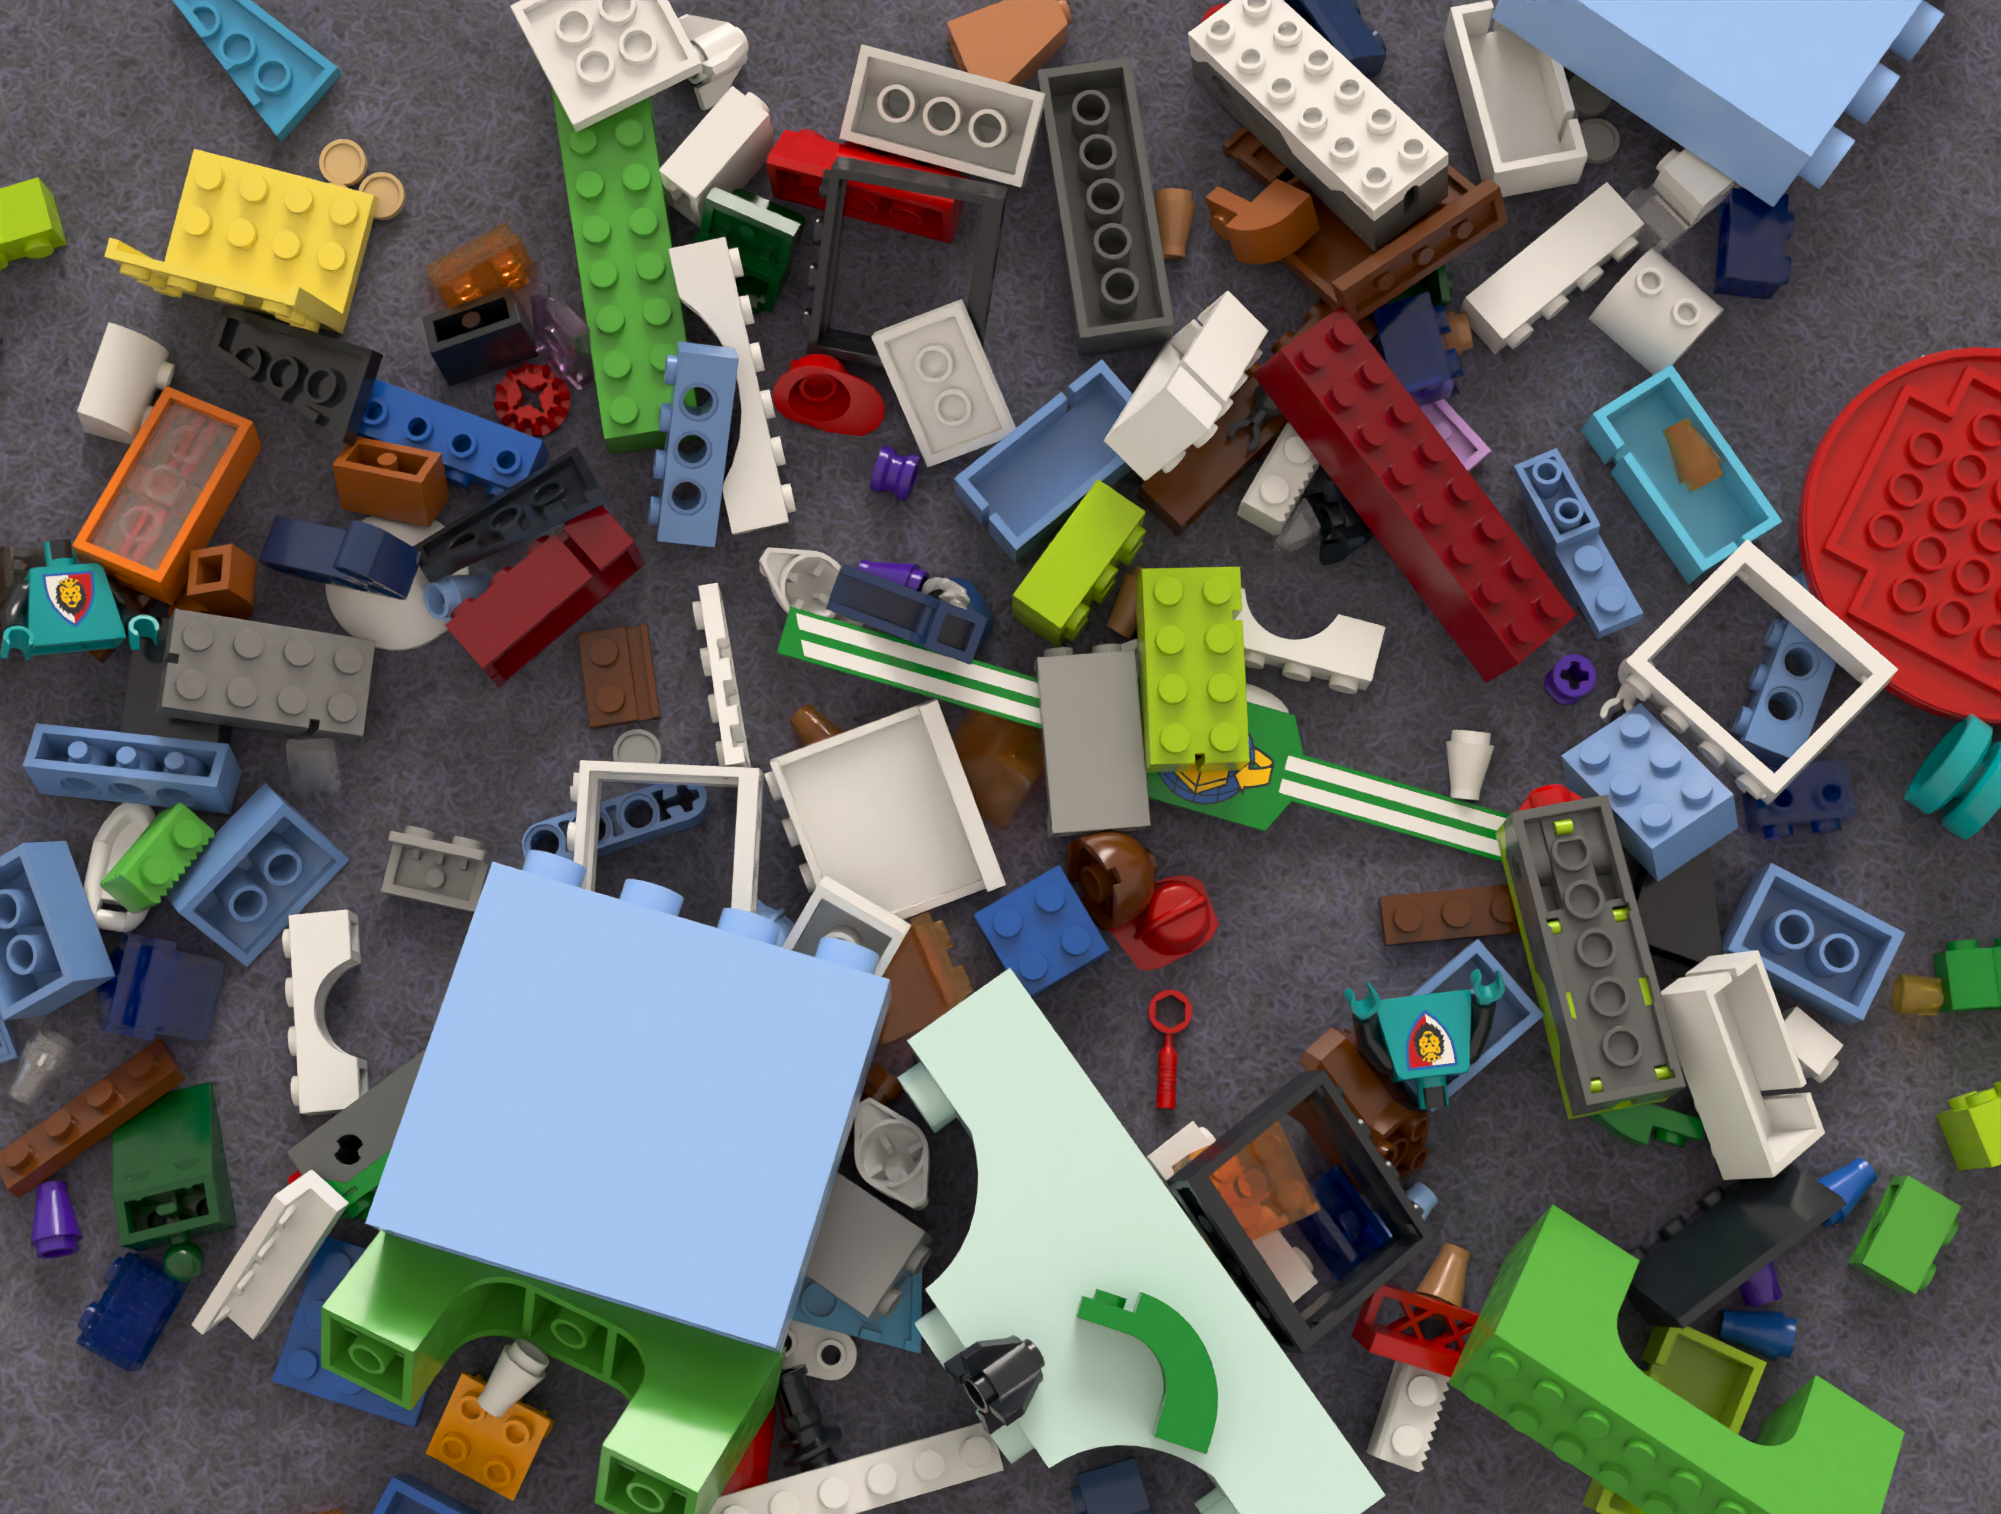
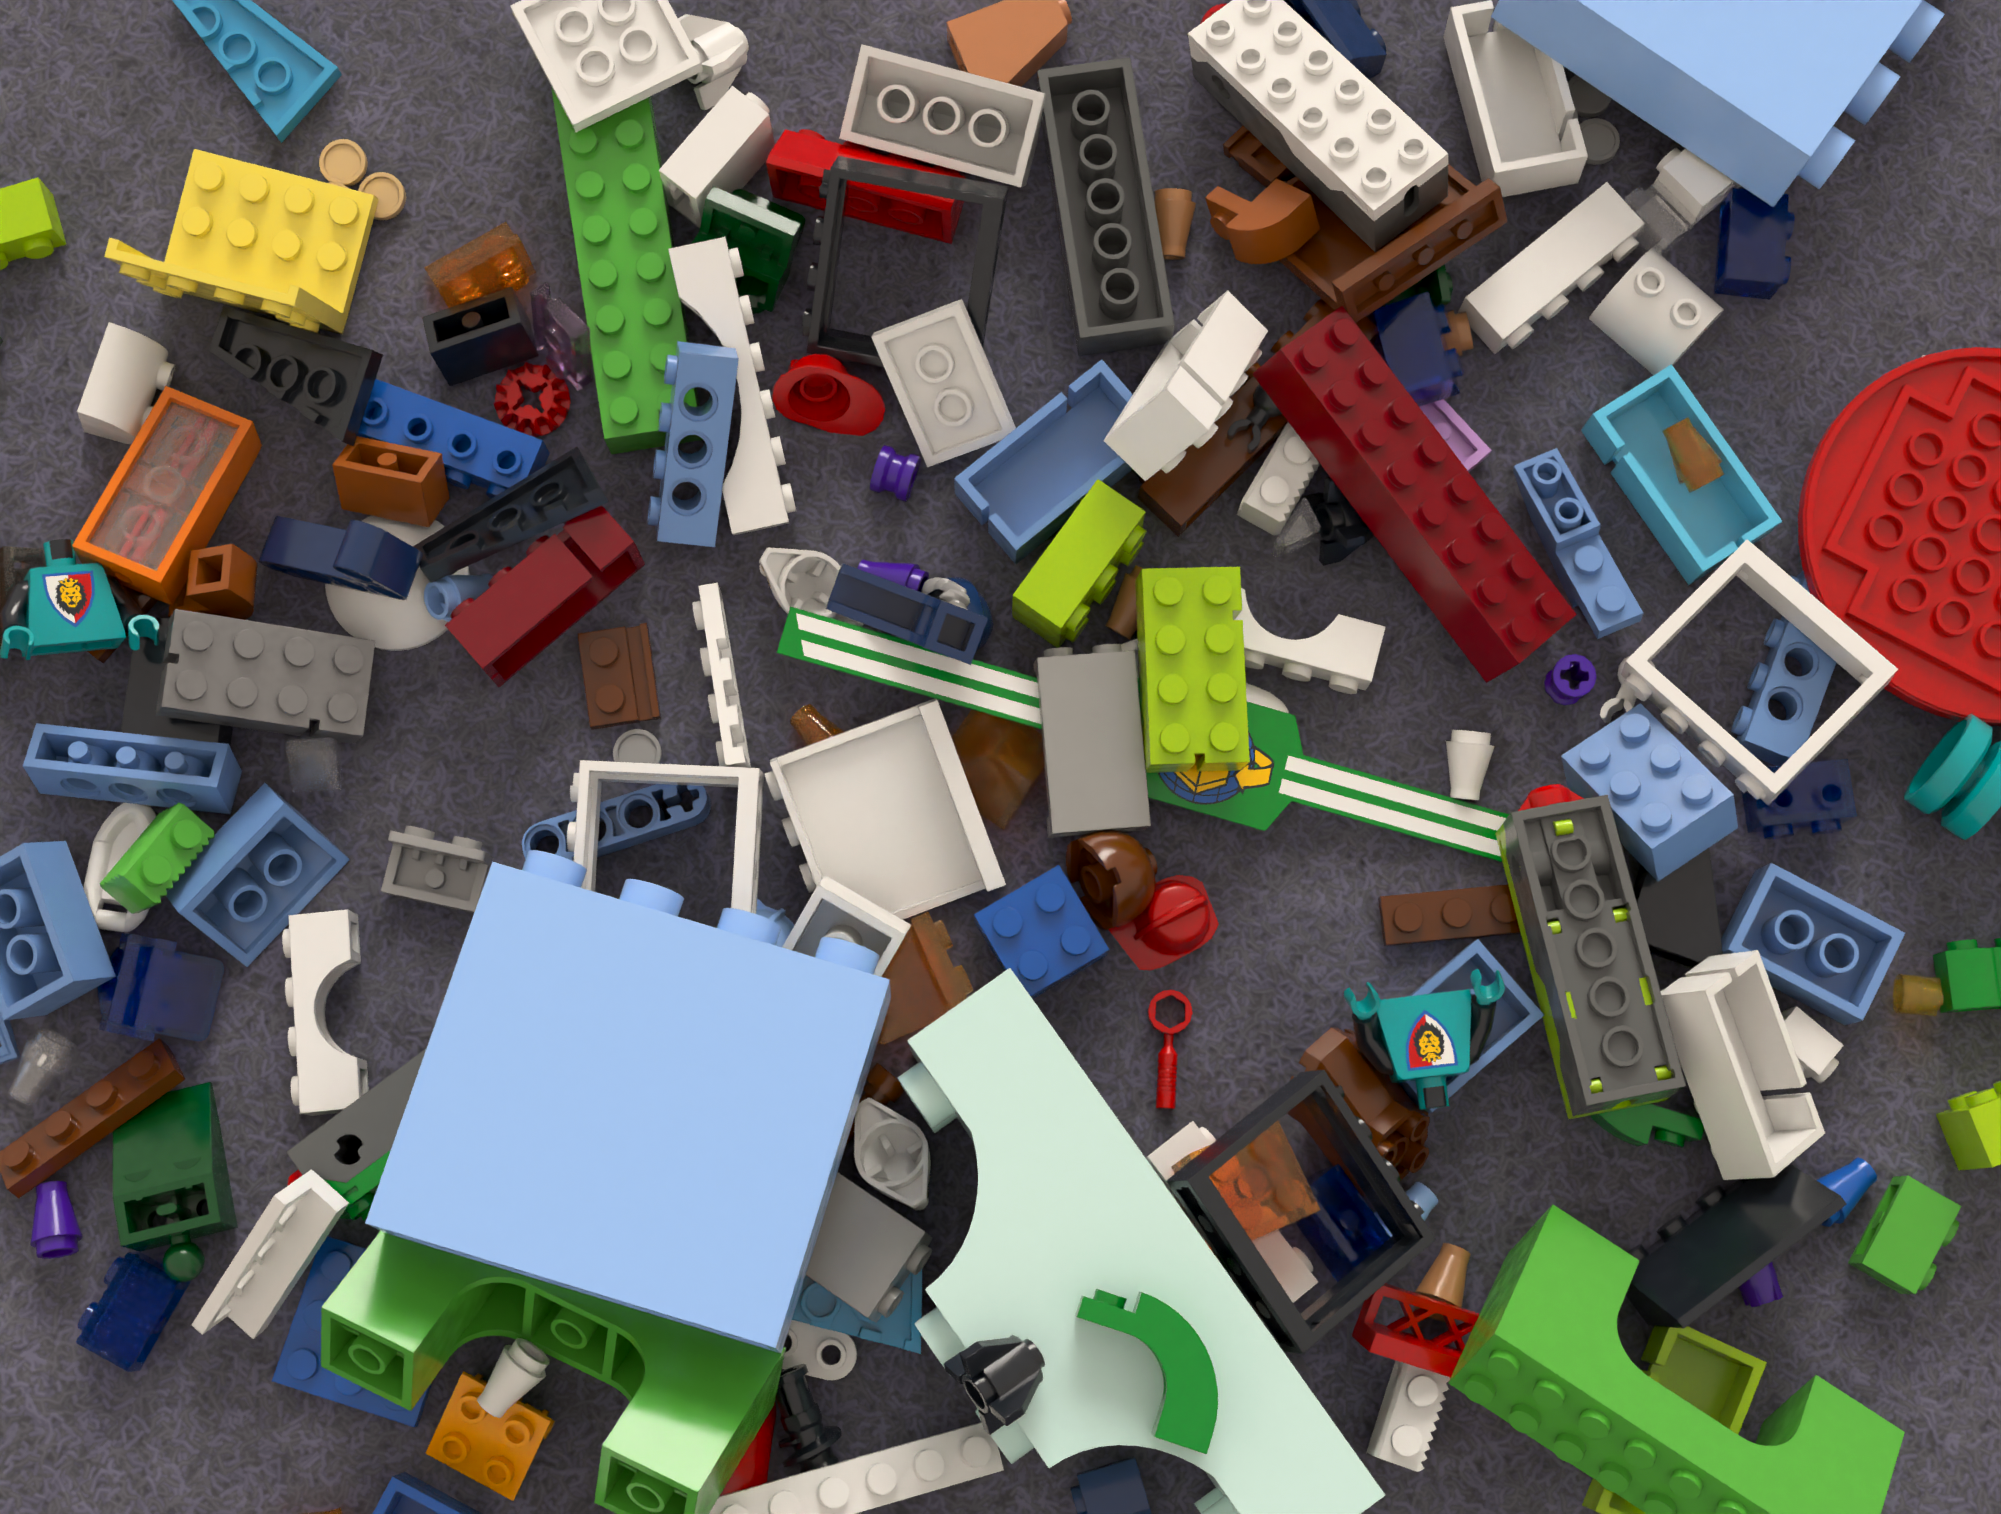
(1759, 1331): blue cone -> none

